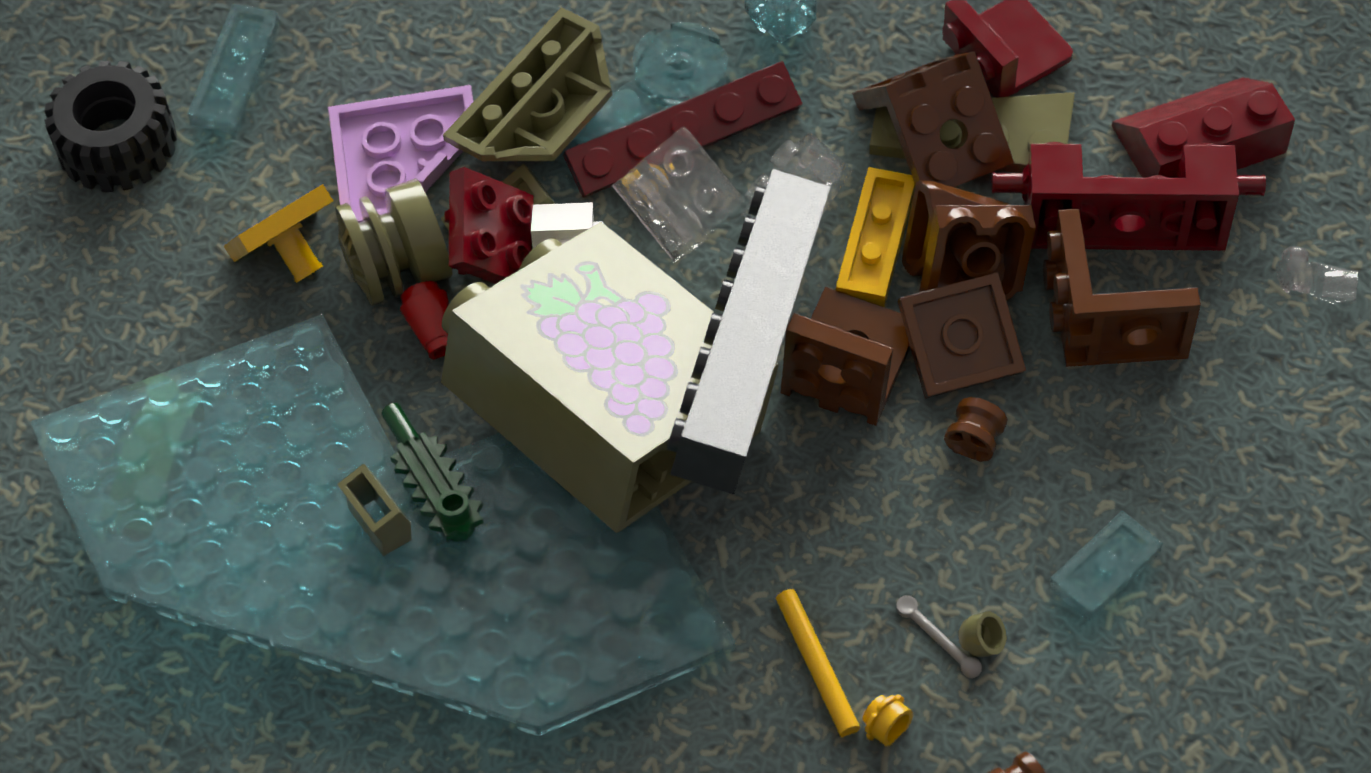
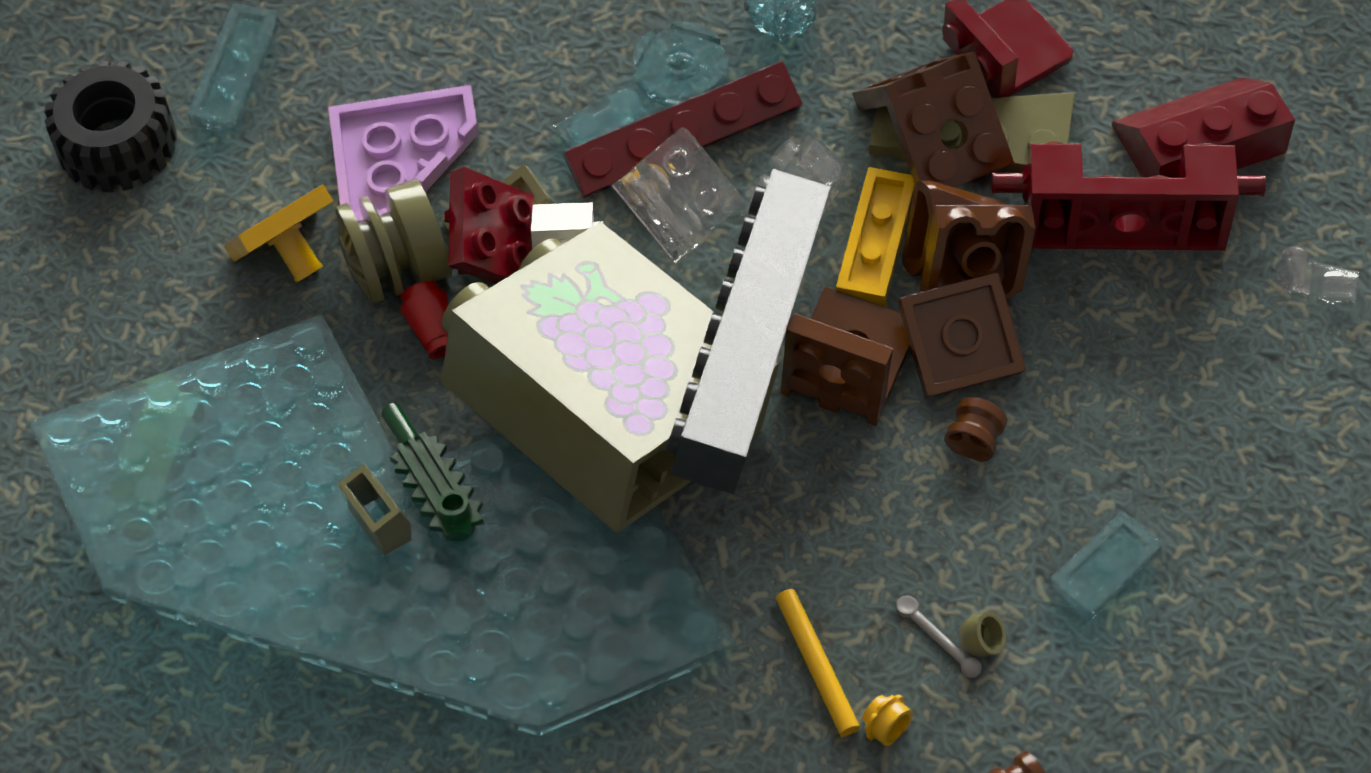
(538, 96): olive wedge -> none
(1111, 325): reddish brown bracket -> none

